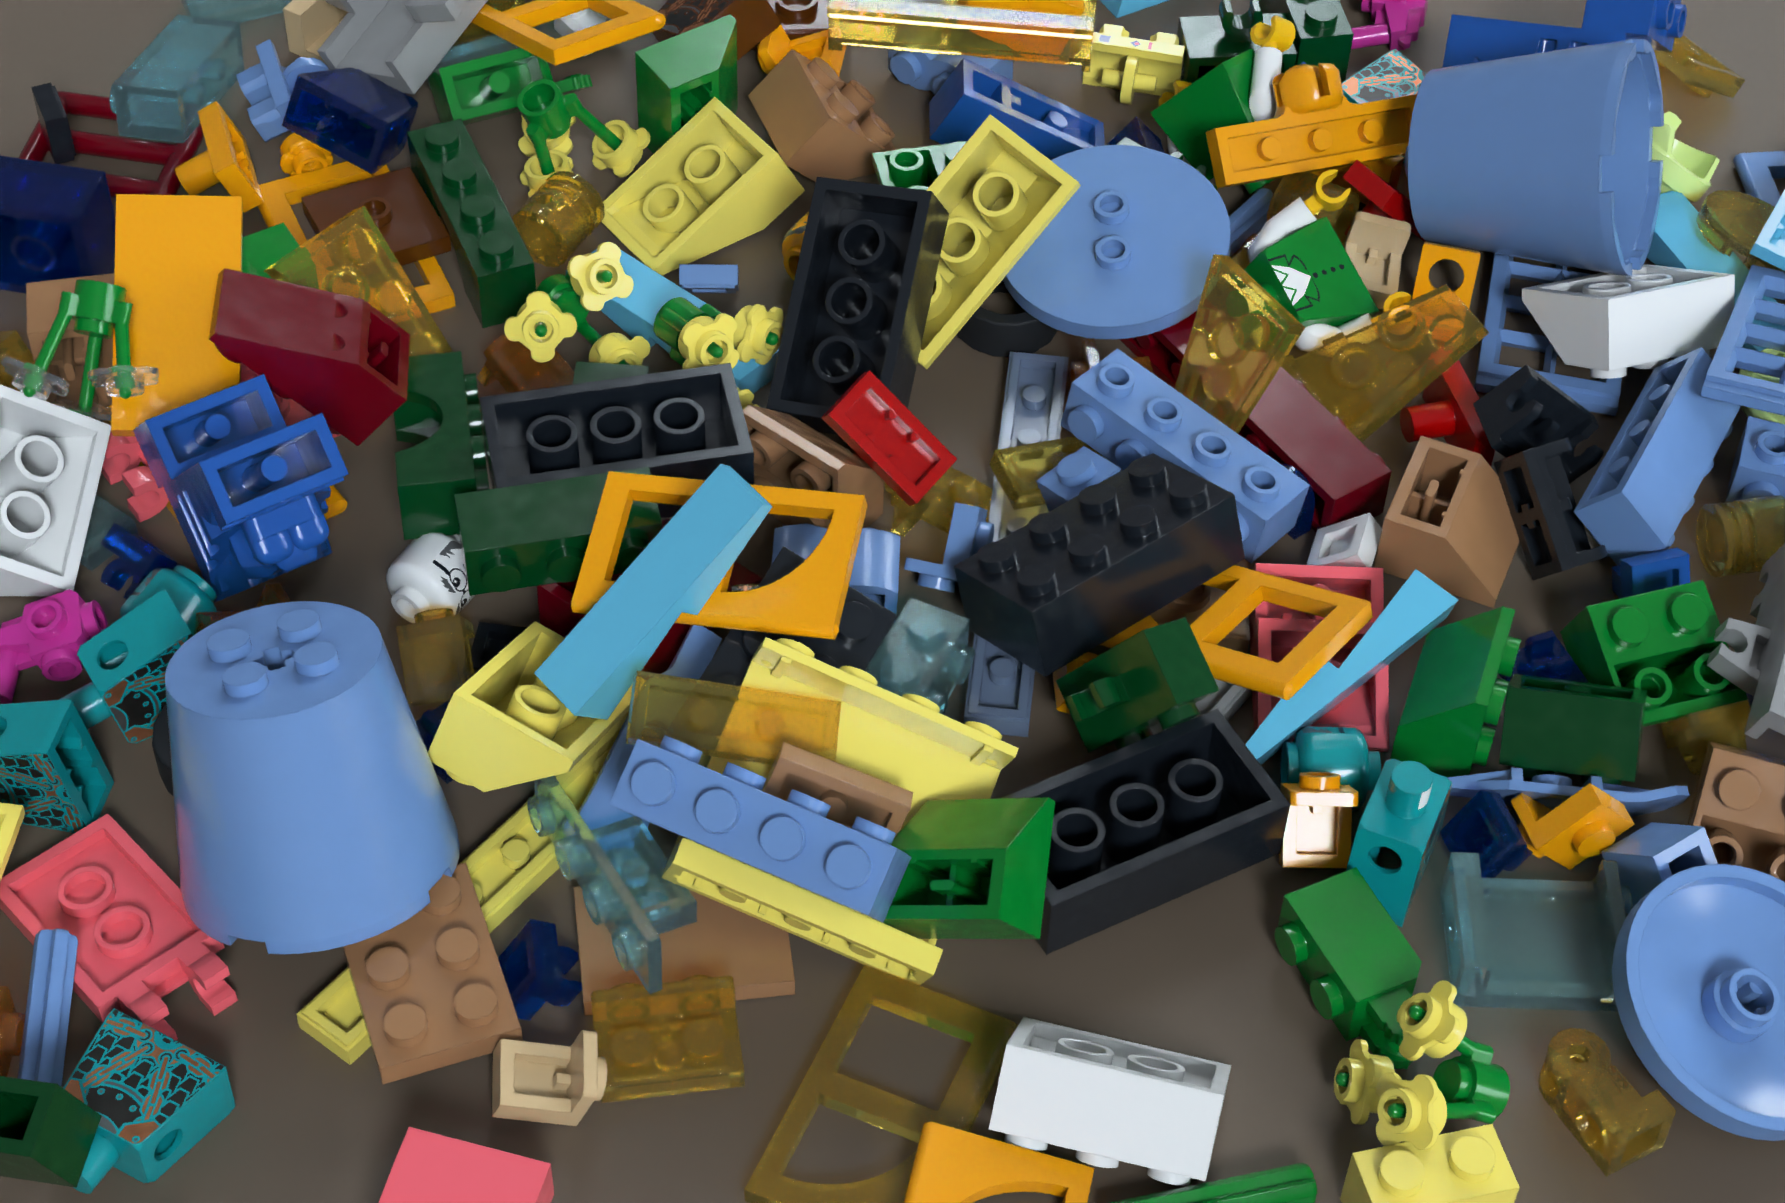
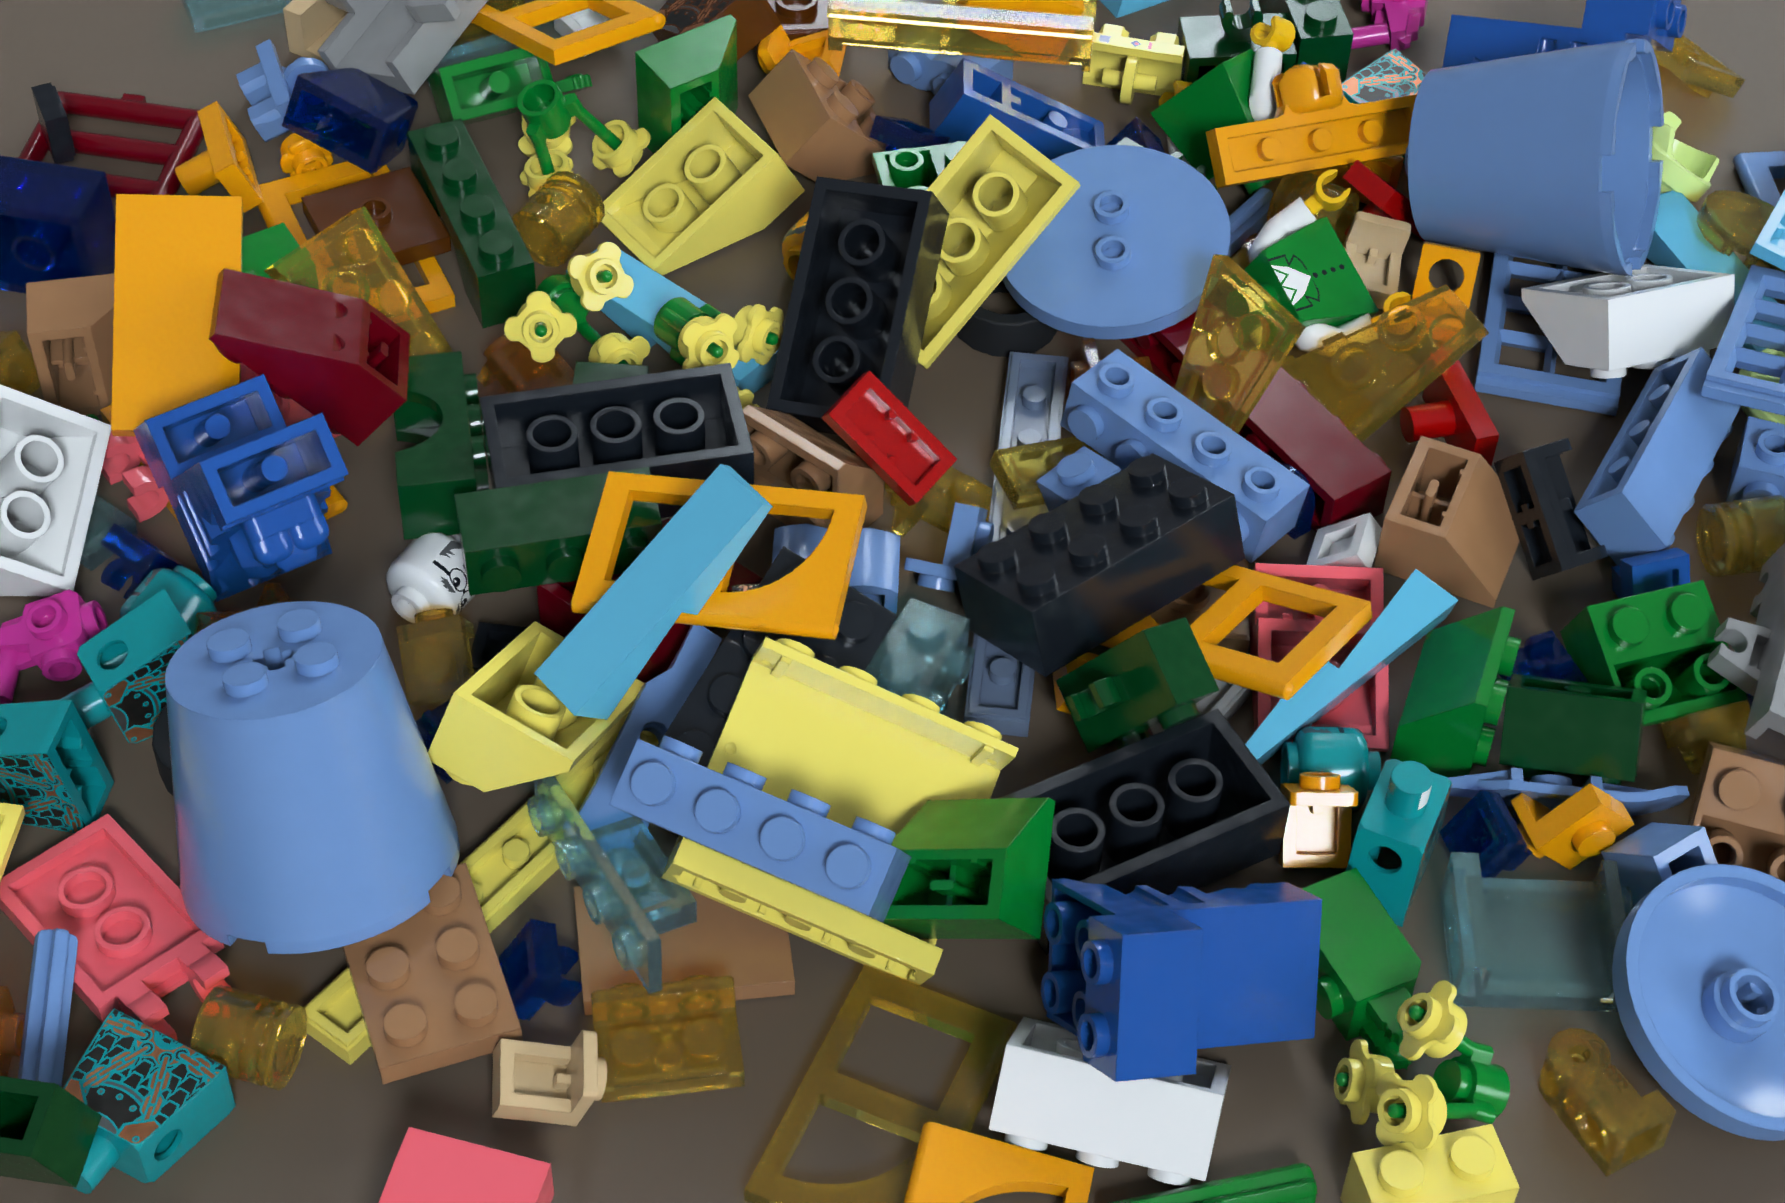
(96, 311): plant -> none
(177, 76): clear light blue brick -> none
(251, 1035): none -> clear yellow piece
(709, 278): medium blue tile -> none
(730, 718): clear yellow tile -> none
(840, 786): medium nougat plate -> none
(904, 133): none -> clear blue tile
(1179, 972): none -> blue brick
(1534, 412): black hinge -> none

